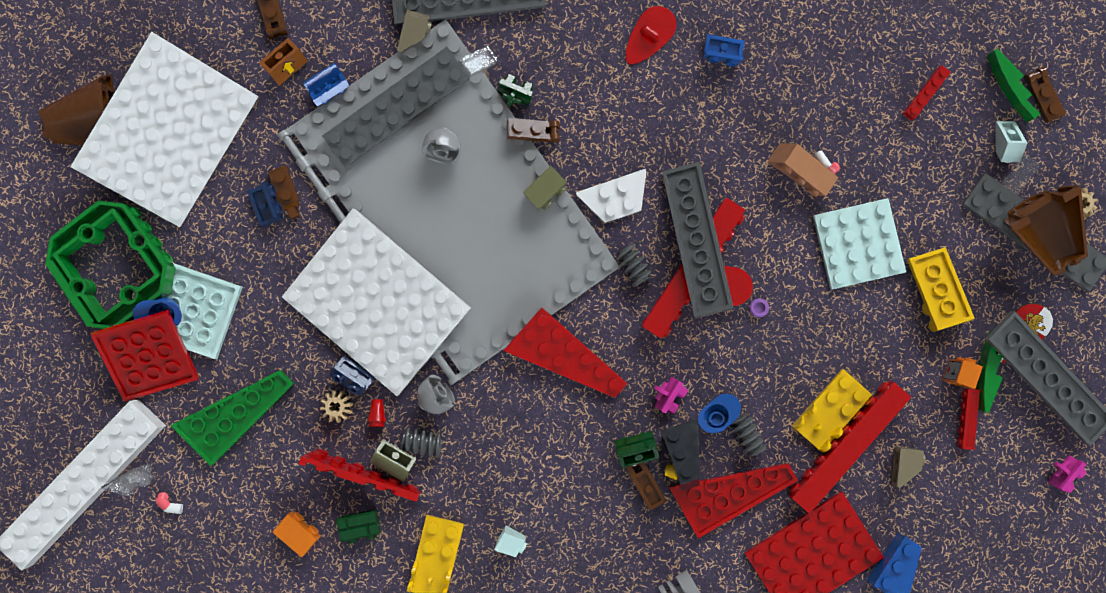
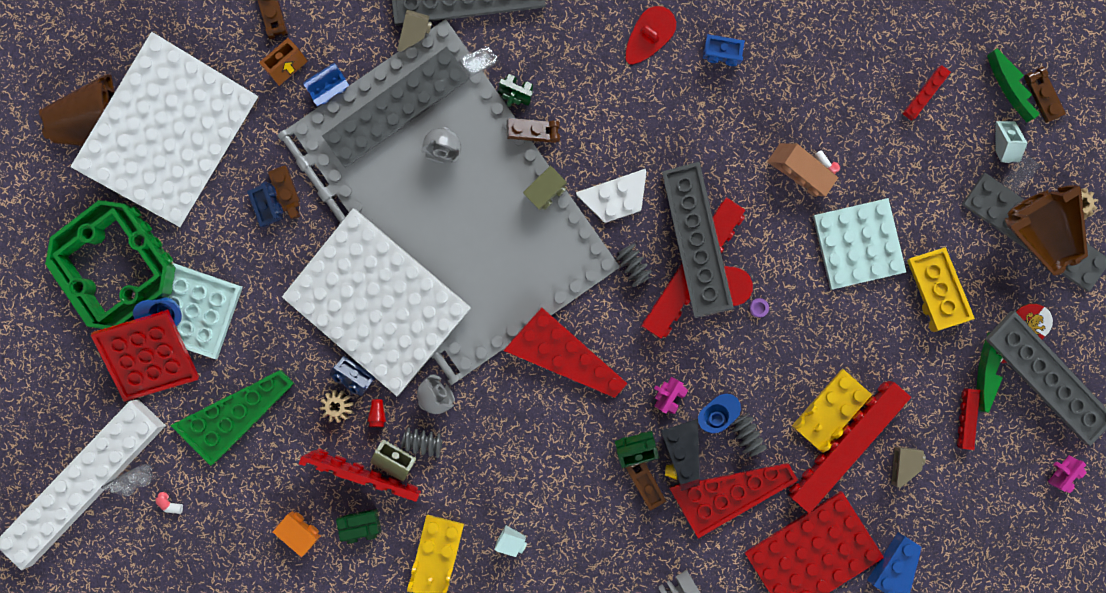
(962, 372): orange brick -> none

